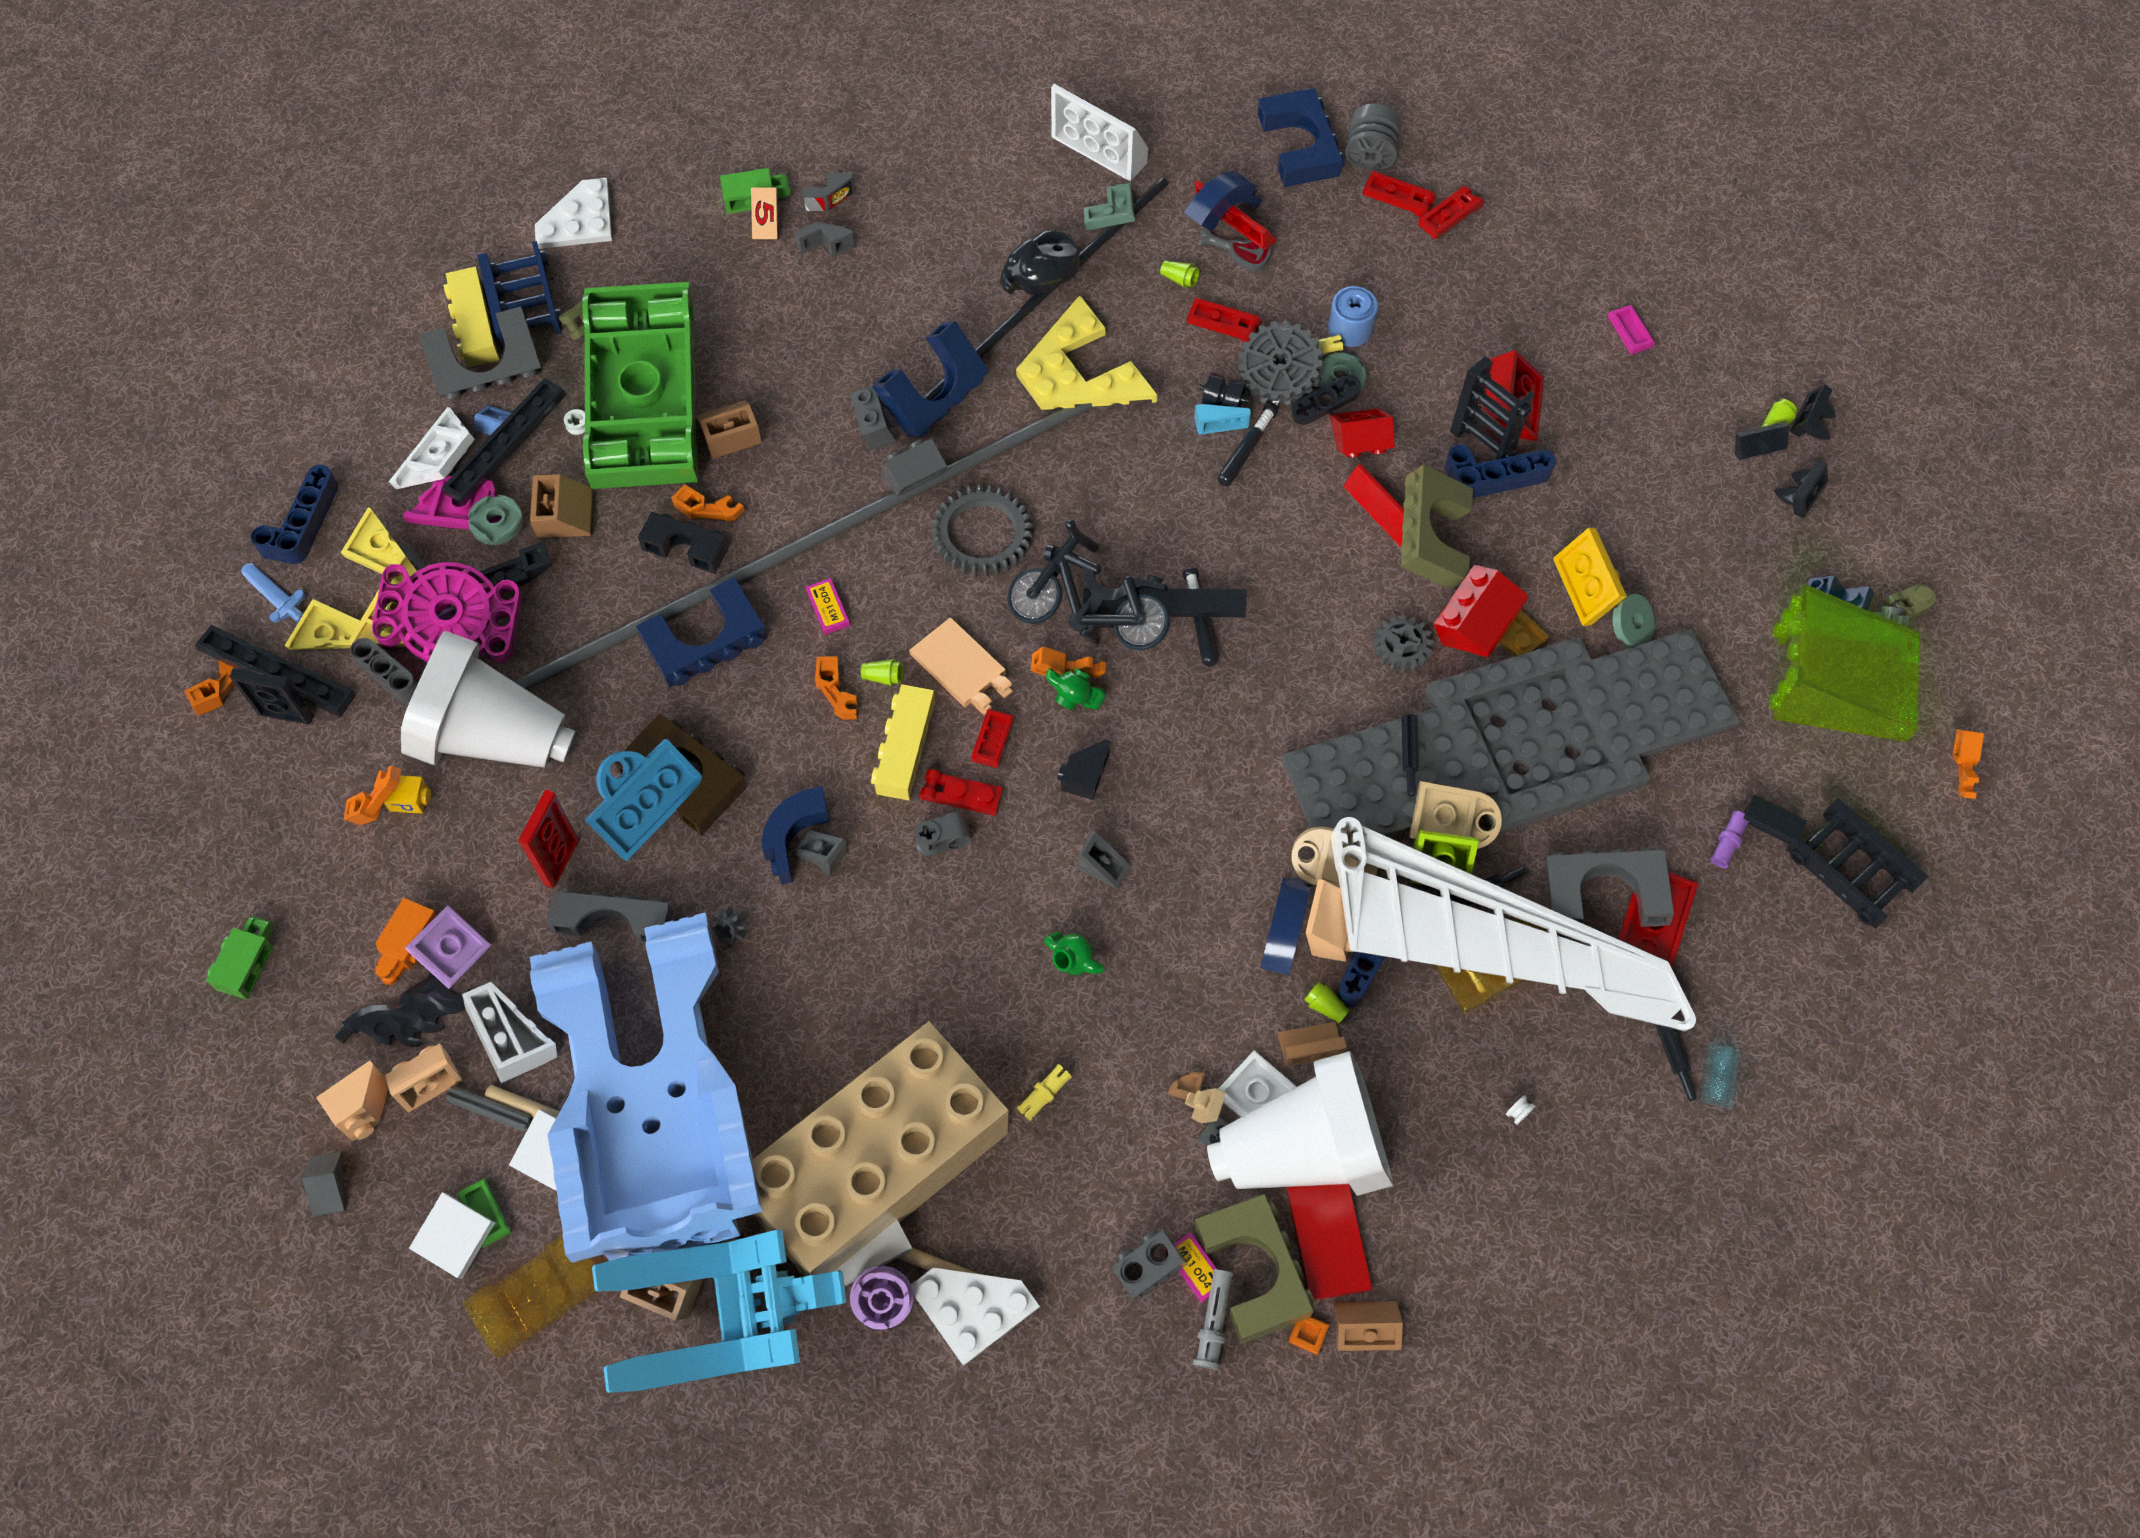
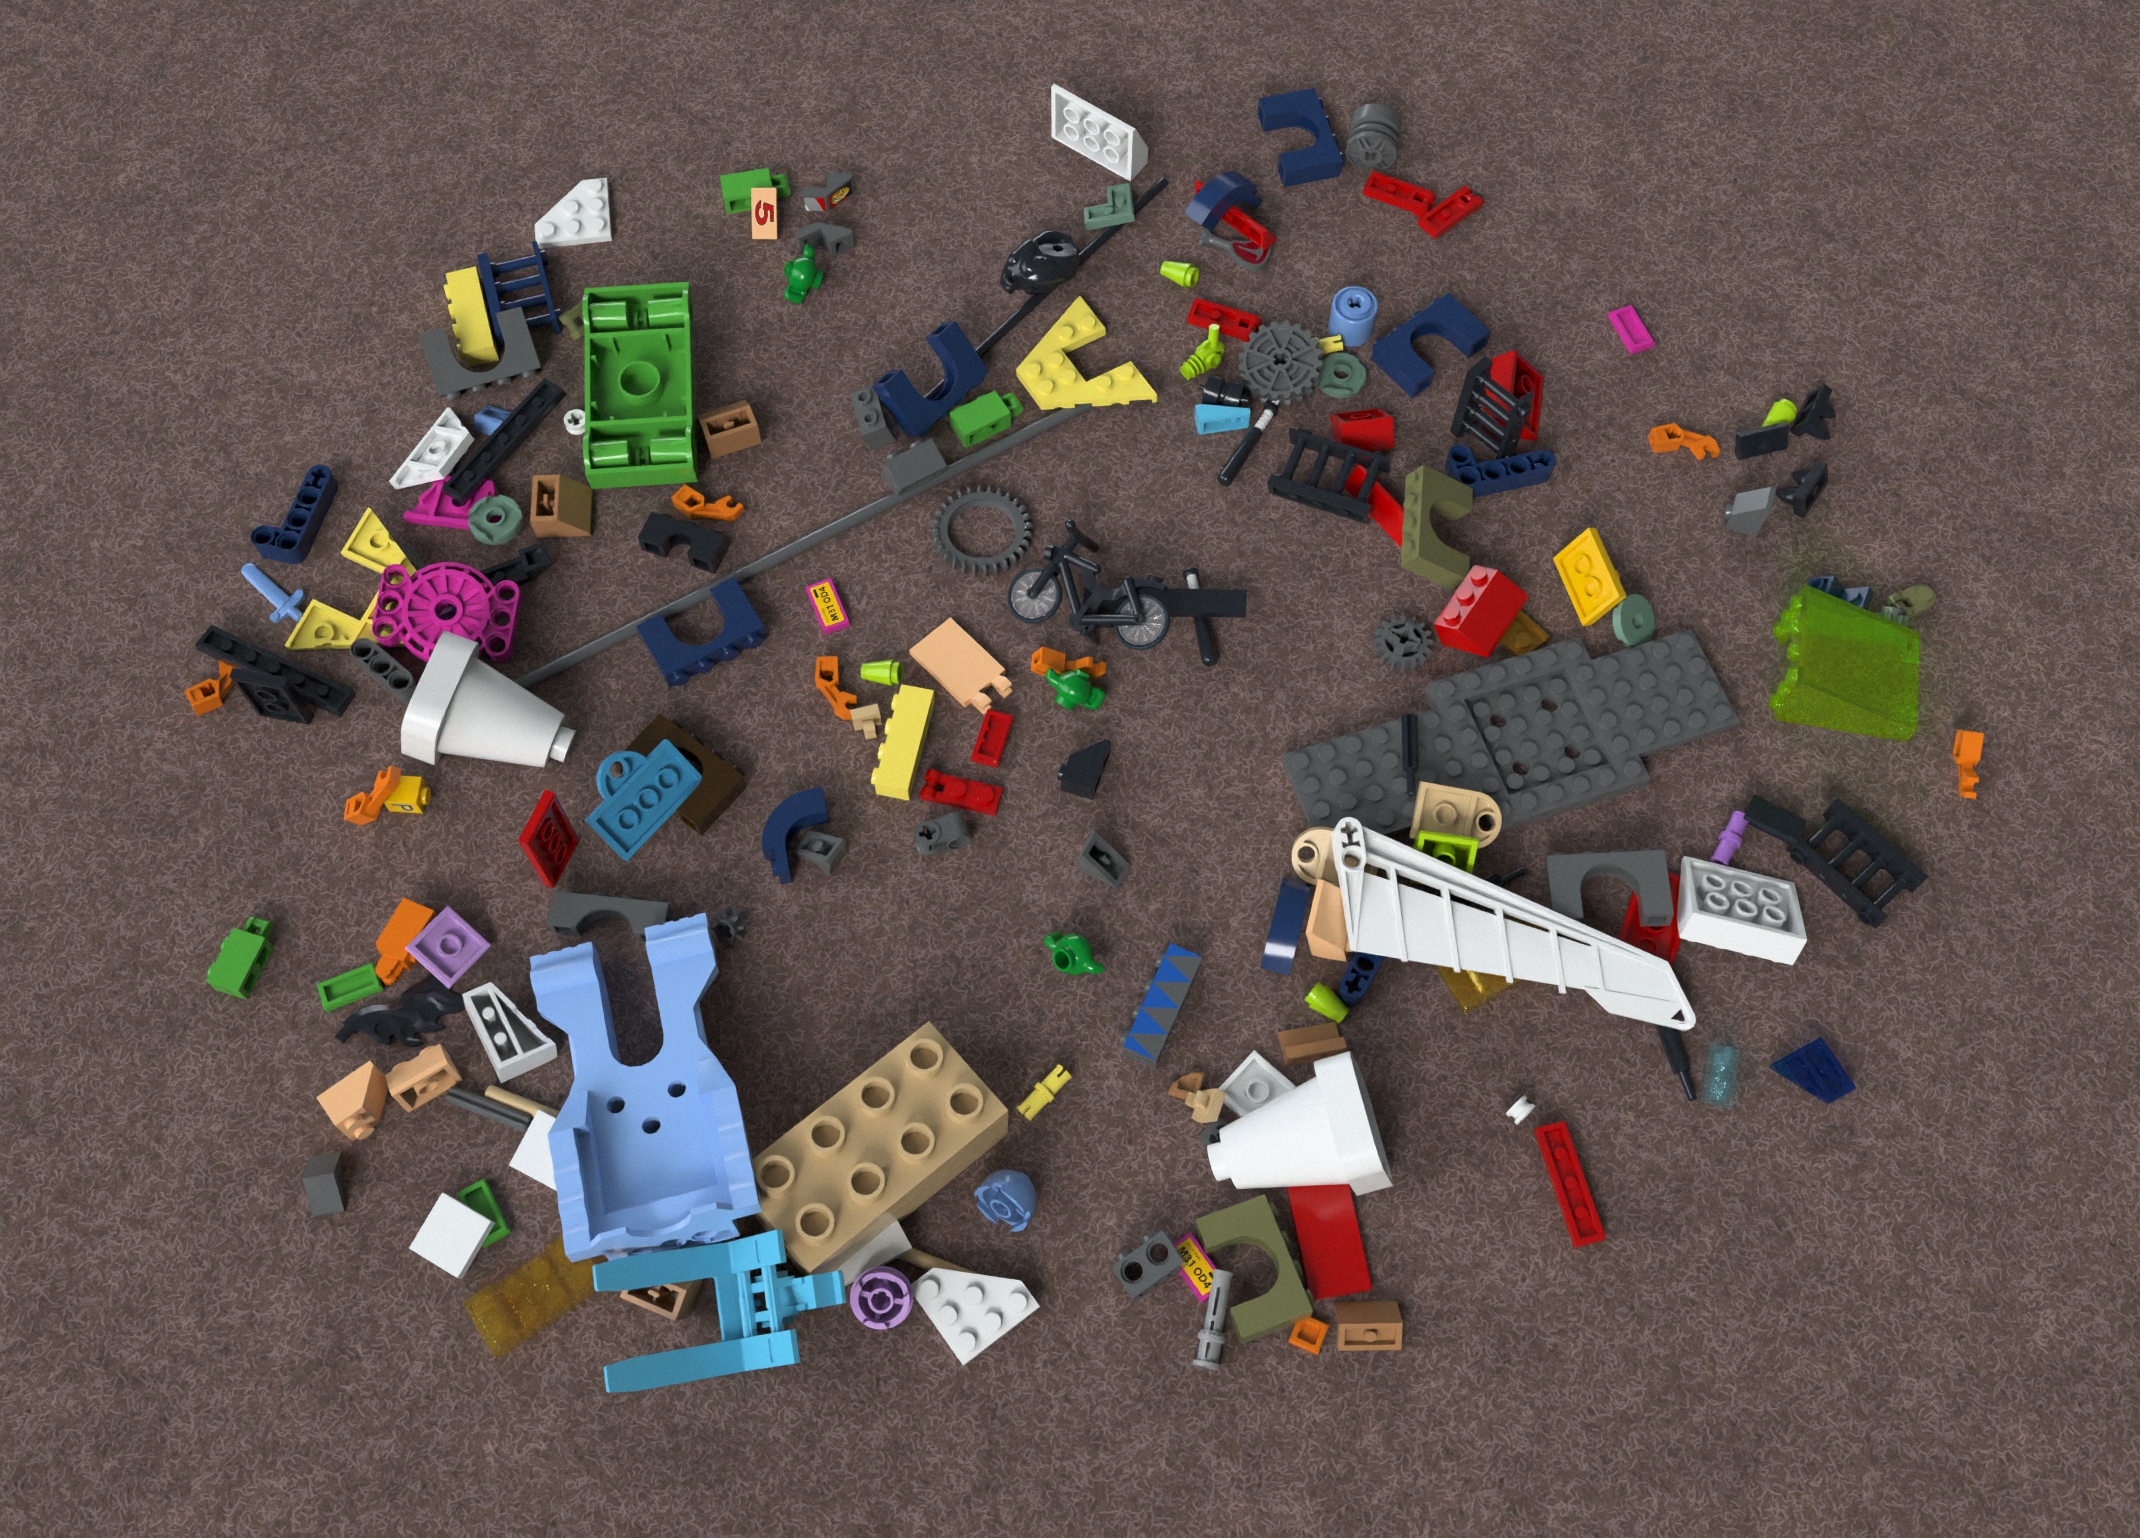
(349, 987): none -> bright green tile
(802, 275): none -> green piece
(866, 719): none -> tan tile
(984, 417): none -> bright green brick
(1003, 1194): none -> medium blue cylinder
(1161, 1006): none -> brick
(1206, 356): none -> lime piece
(1332, 500): none -> black fence
(1346, 397): black beam -> none
(1442, 318): none -> dark blue arch
(1569, 1184): none -> red plate
(1697, 443): none -> orange piece
(1739, 911): none -> white slope
(1749, 511): none -> dark grey slope
(1815, 1071): none -> clear blue wing

